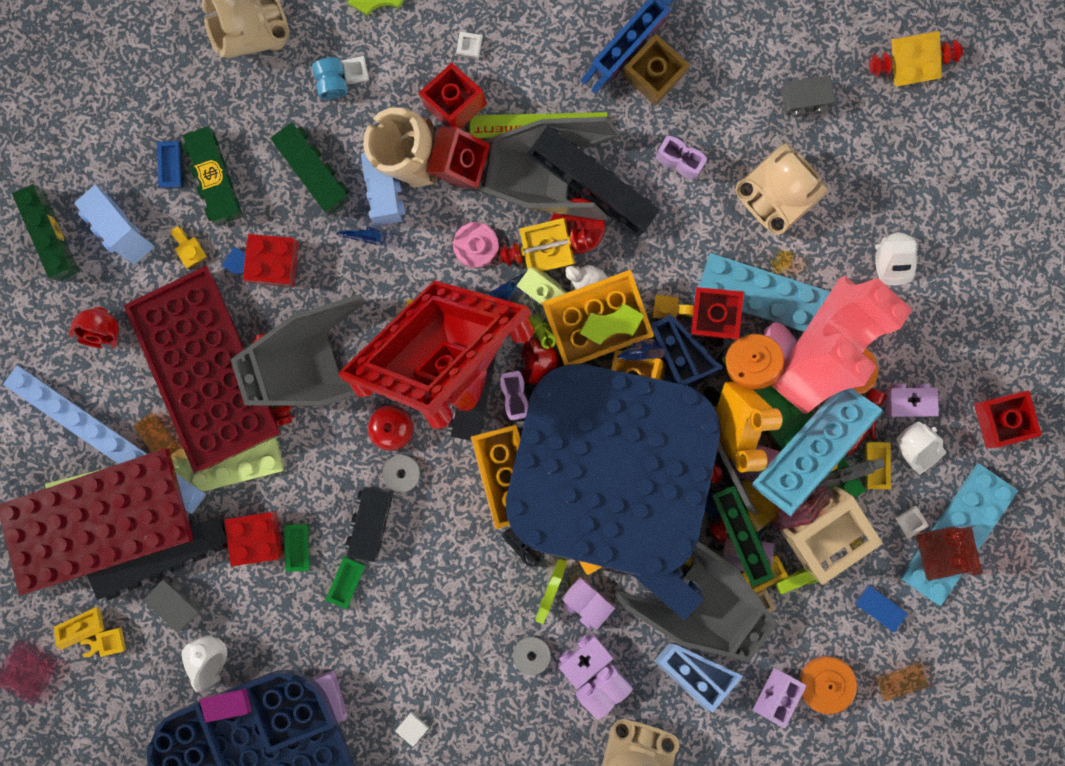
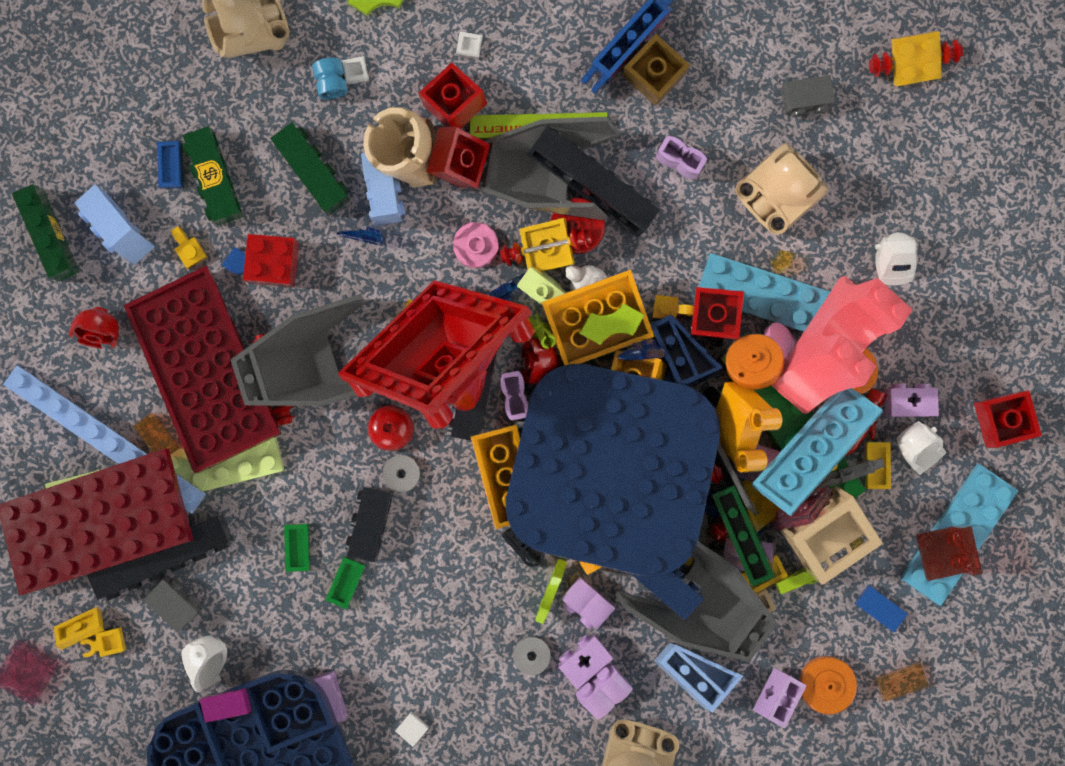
(253, 538): red brick -> none
(912, 521): white tile -> none

